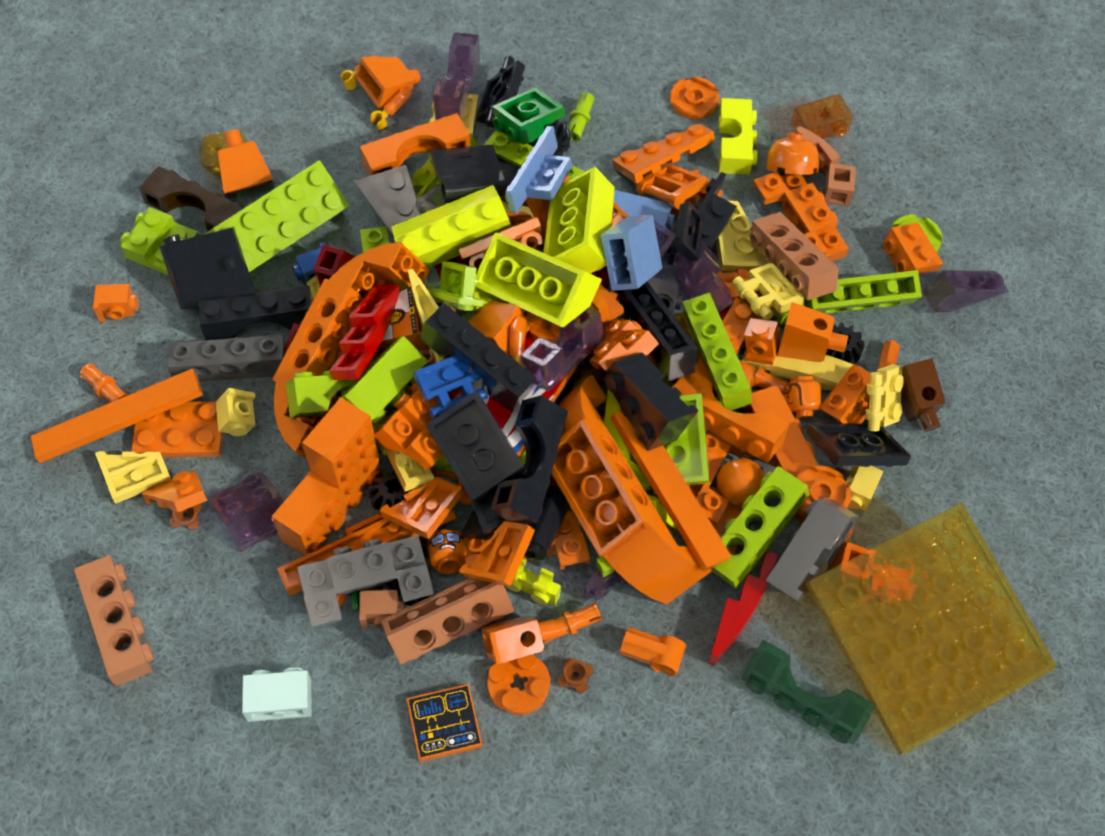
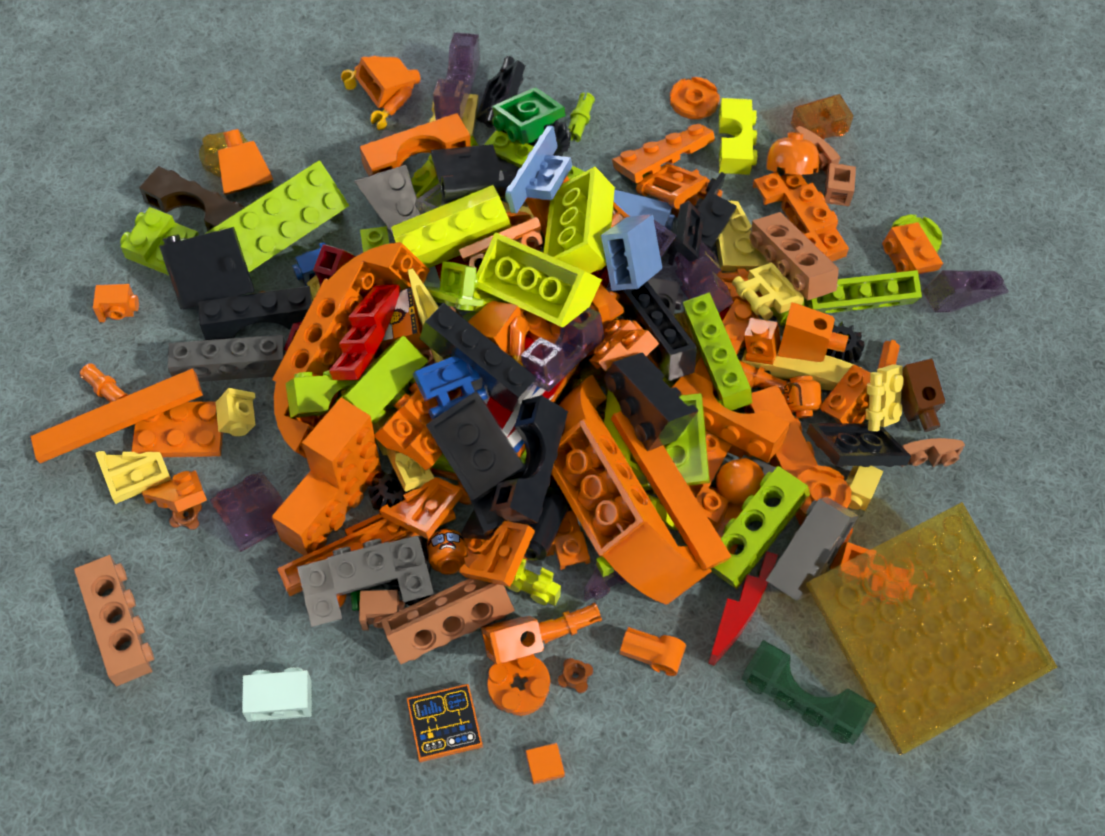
(545, 763): none -> orange tile
(936, 450): none -> nougat slope

